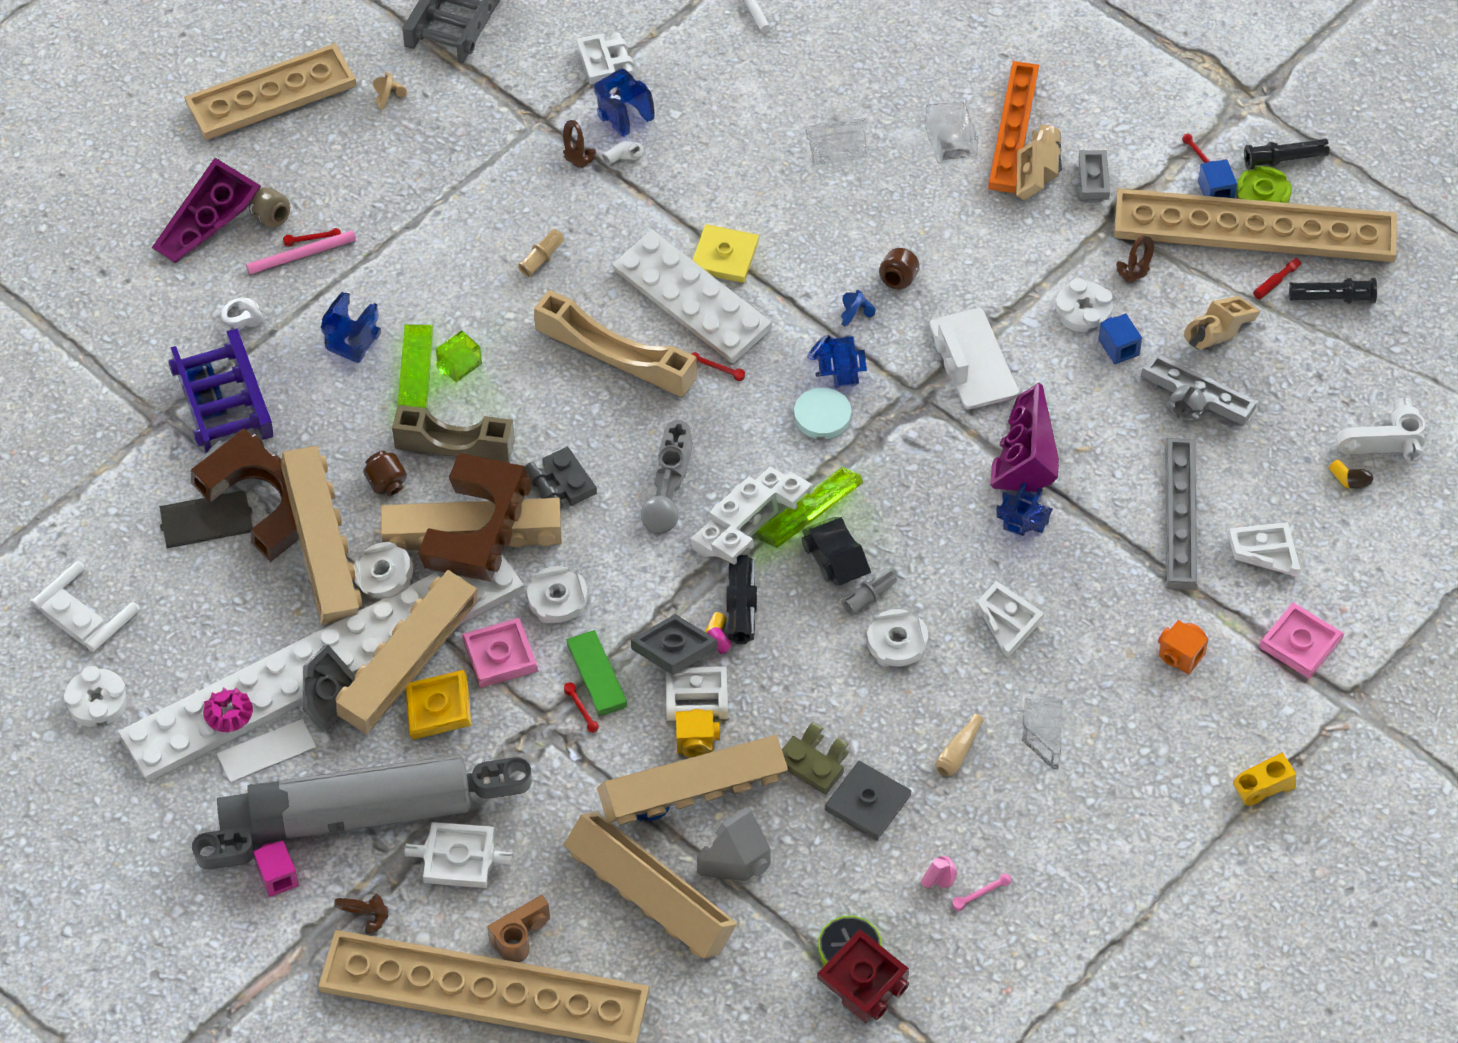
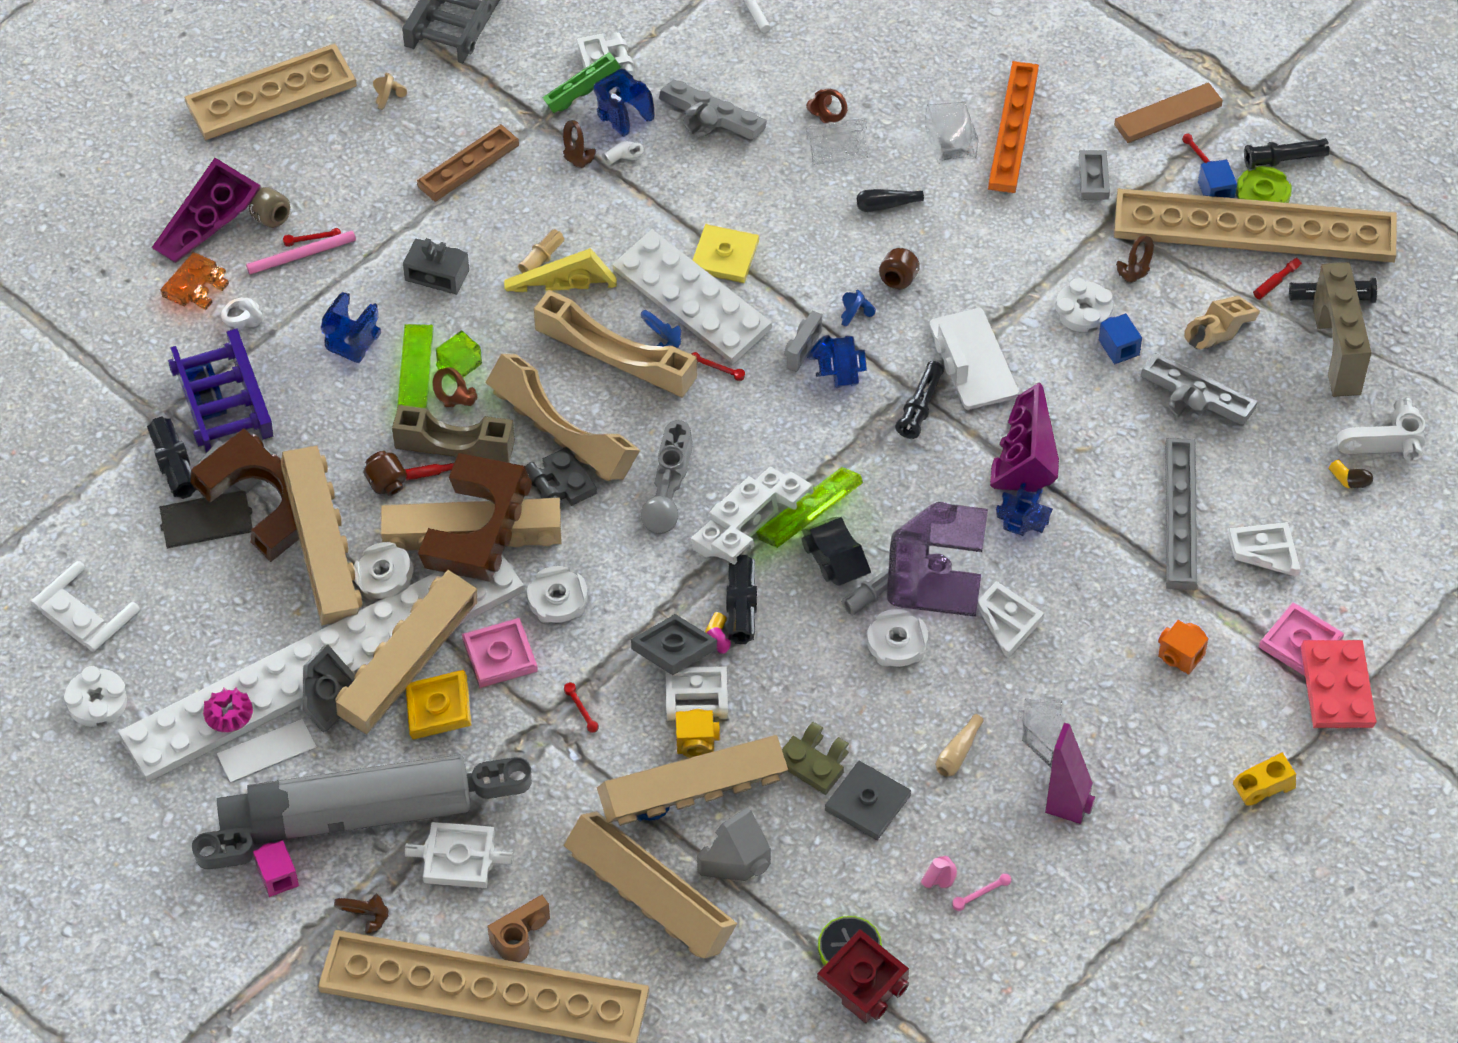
(171, 457): none -> black piece
(189, 280): none -> clear orange plate
(427, 470): none -> red piece
(436, 266): none -> dark grey brick
(460, 396): none -> copper piece
(467, 163): none -> medium nougat tile
(520, 385): none -> tan arch
(564, 274): none -> light yellow wing
(581, 83): none -> bright green plate
(596, 673): bright green tile -> none
(672, 335): none -> blue piece
(709, 112): none -> light grey plate
(807, 335): none -> light grey plate
(818, 107): none -> copper piece
(822, 413): light aqua tile -> none
(881, 199): none -> black piece
(911, 417): none -> black pin
(927, 579): none -> clear purple windscreen
(1038, 161): tan plate -> none
(1069, 780): none -> magenta wedge
(1168, 112): none -> medium nougat tile
(1338, 684): none -> coral plate
(1339, 308): none -> dark tan arch

